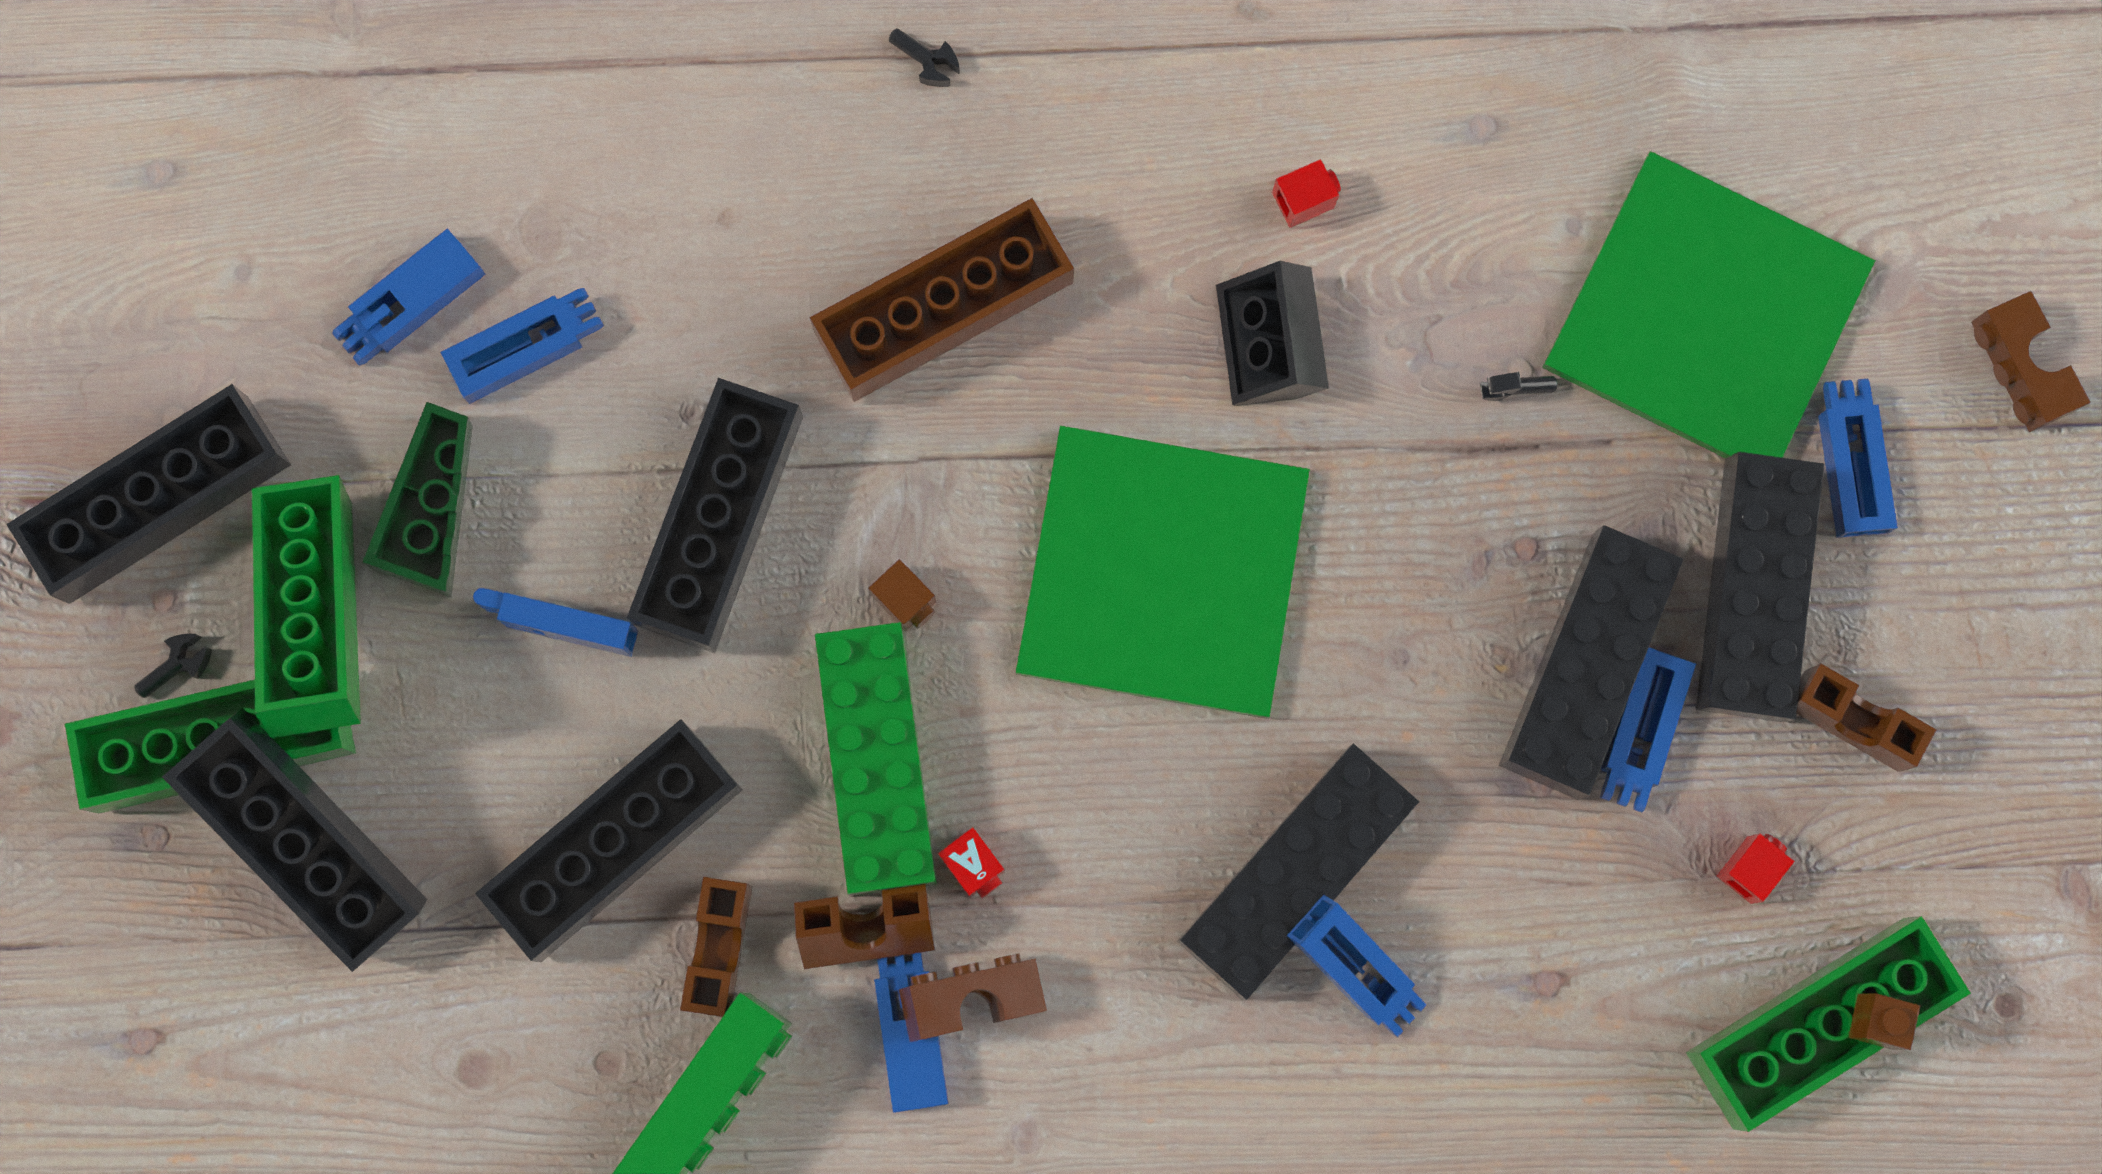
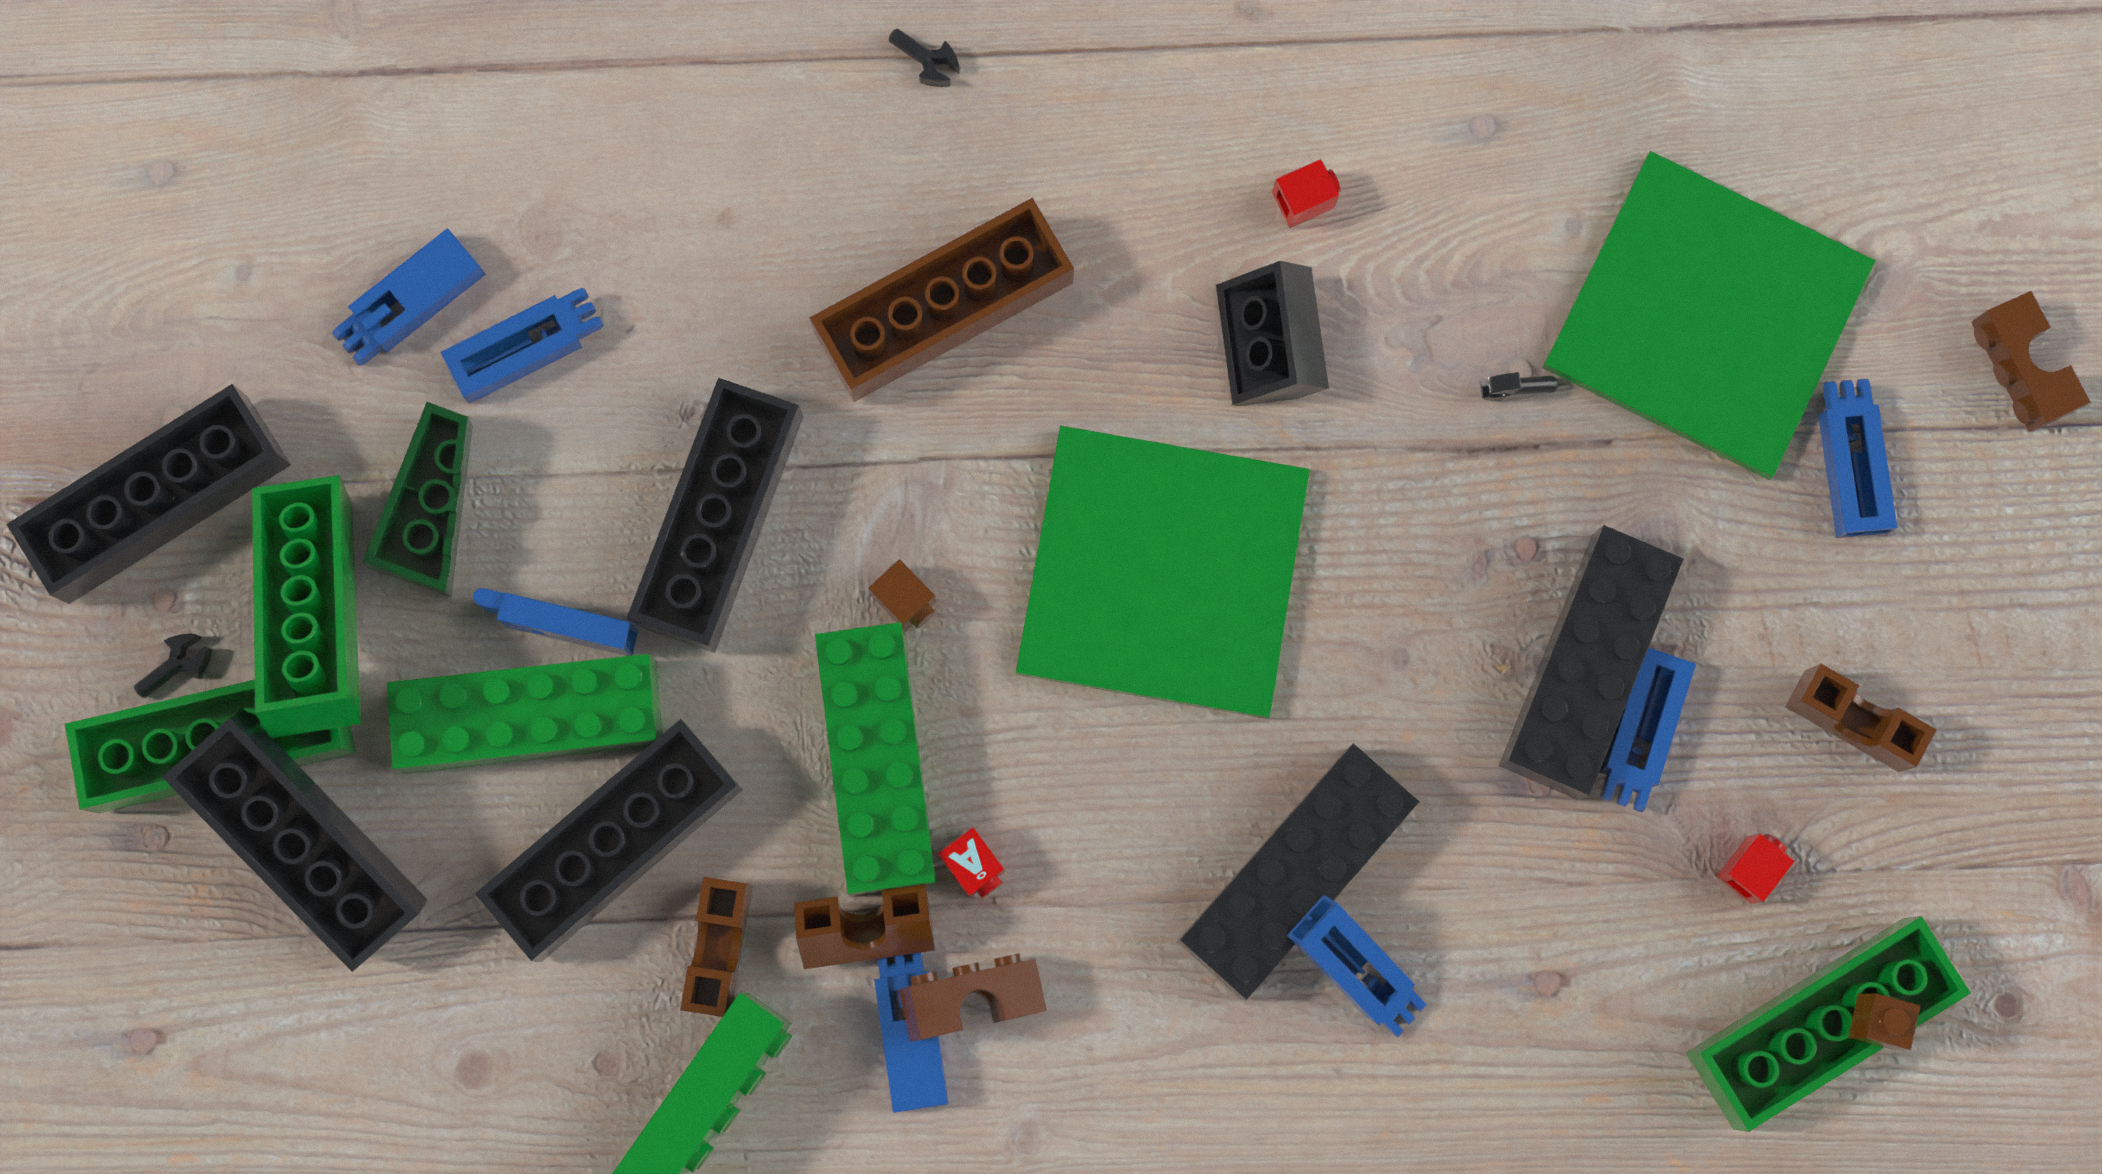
(524, 713): none -> green brick
(1760, 587): black brick -> none

